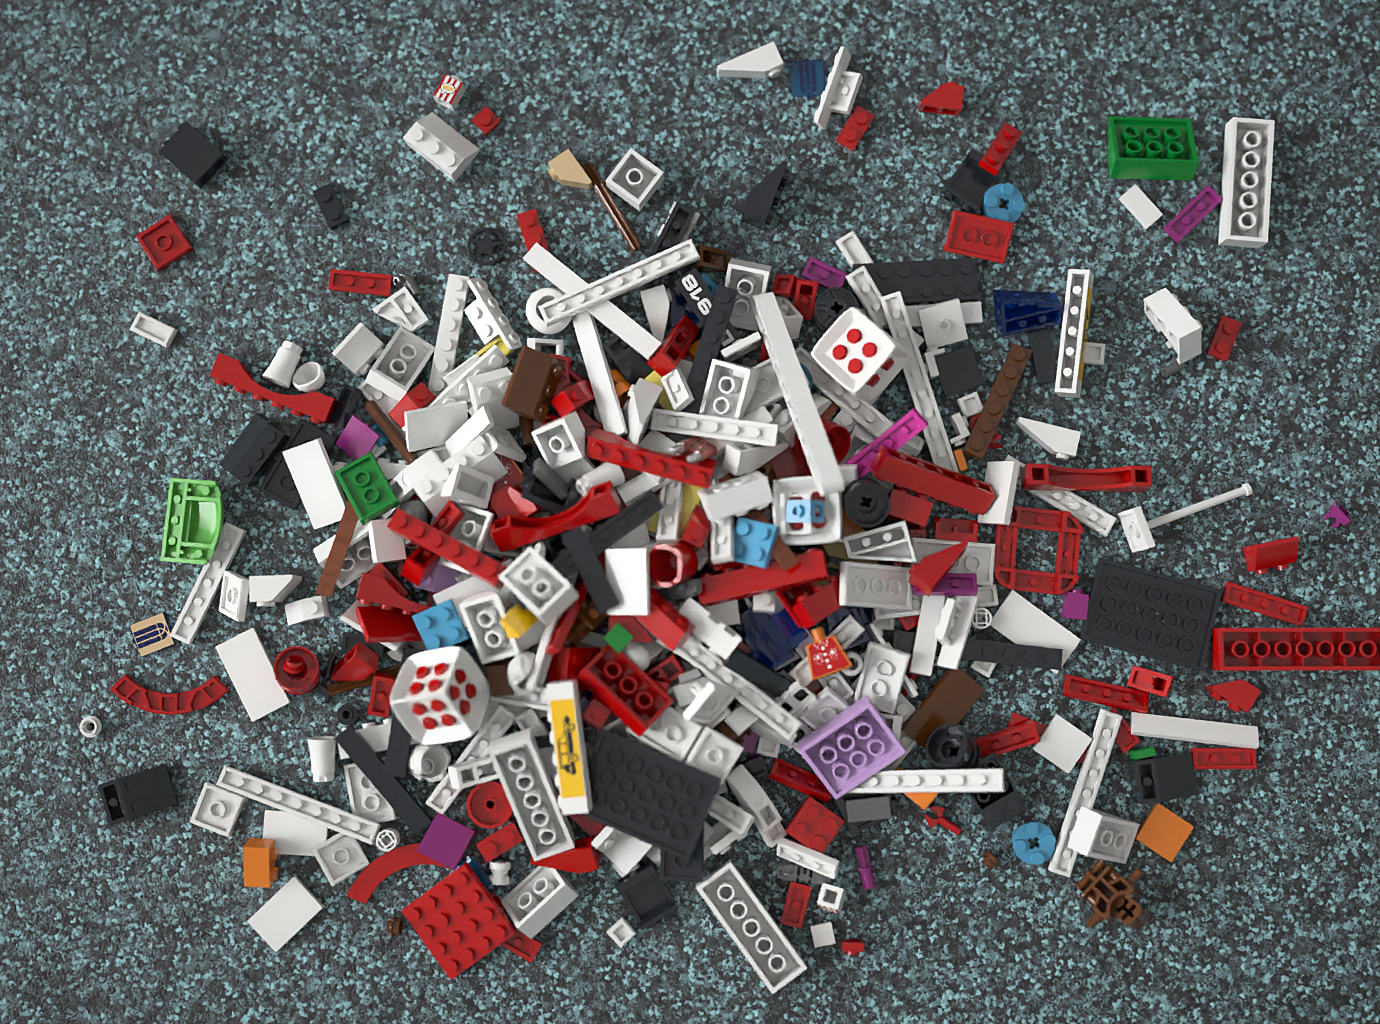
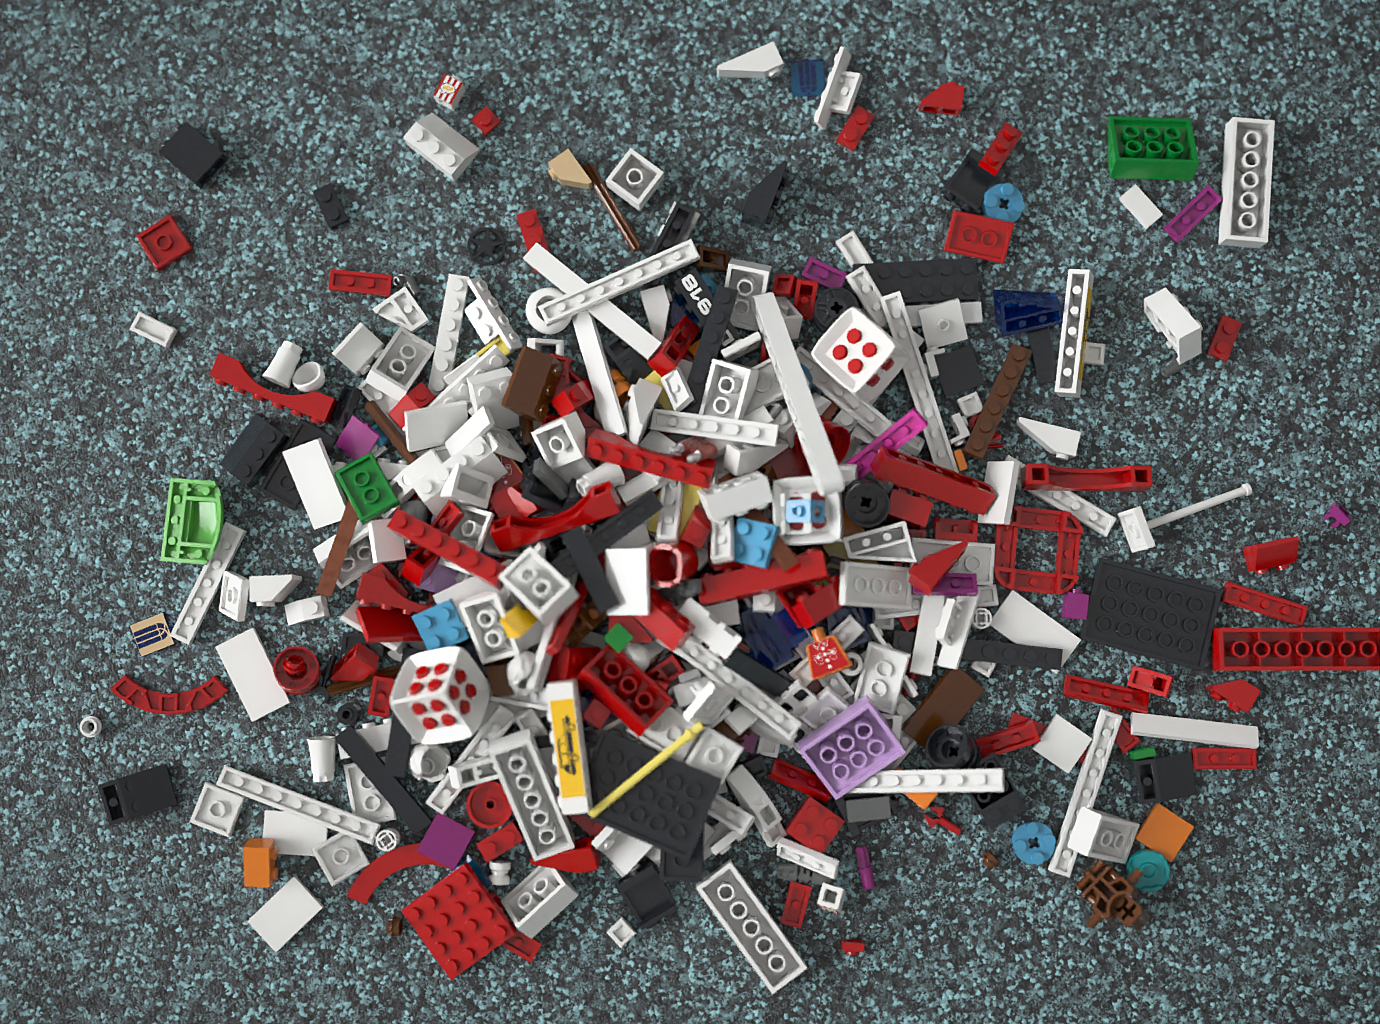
(649, 767): none -> light yellow bar
(822, 934): white tile -> none
(1153, 866): none -> teal tile

